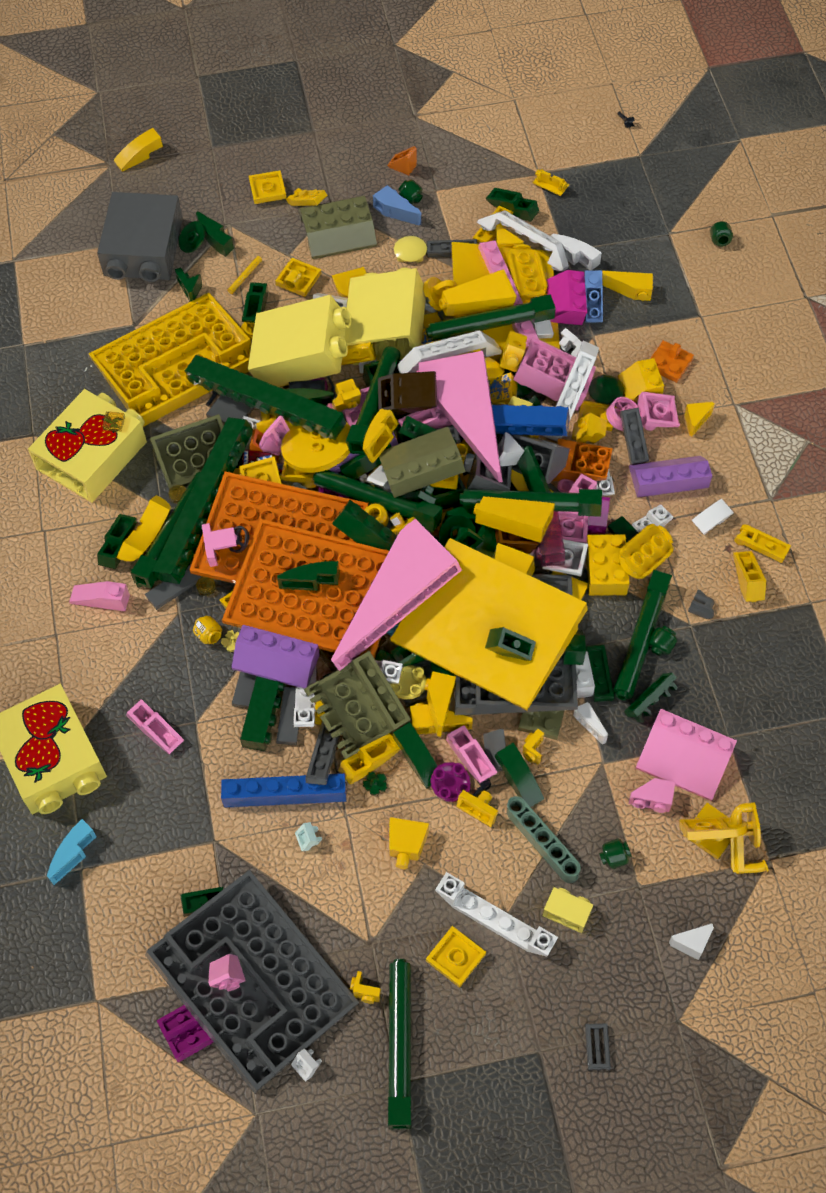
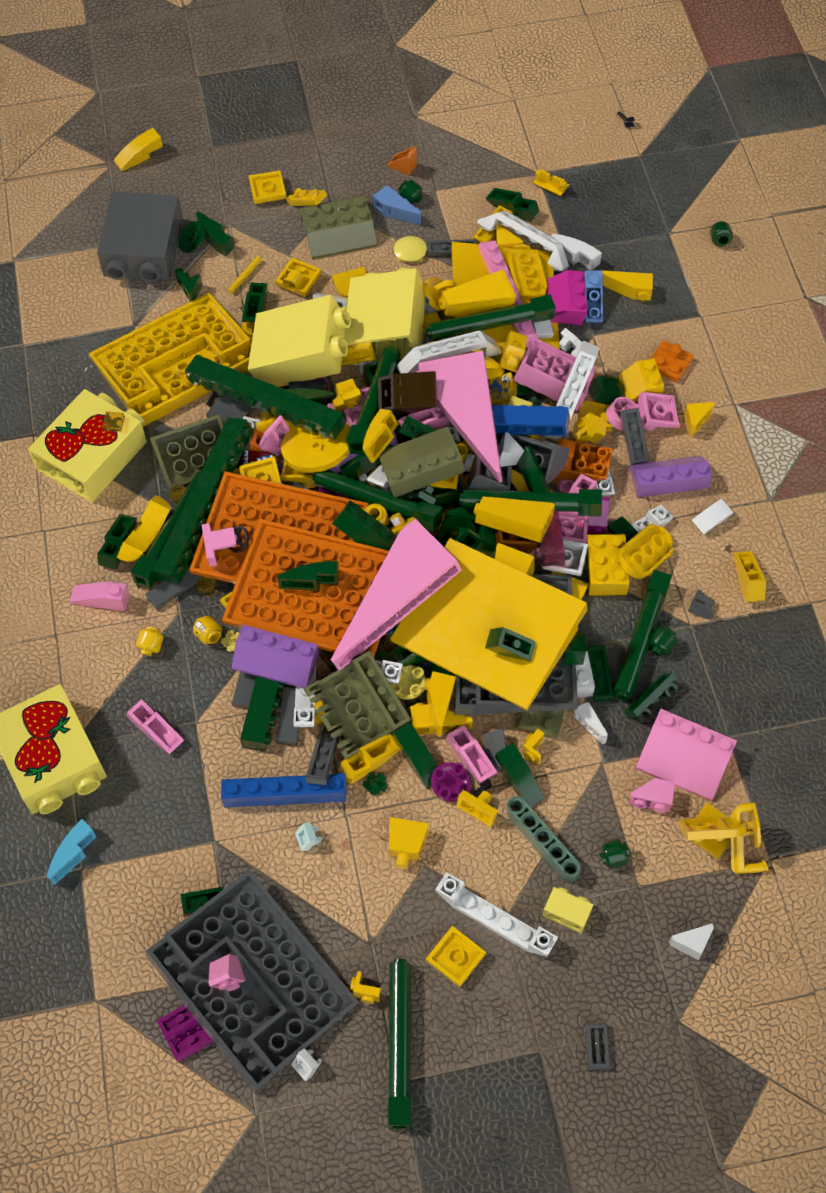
(149, 641): none -> yellow head
(762, 543): yellow plate -> none

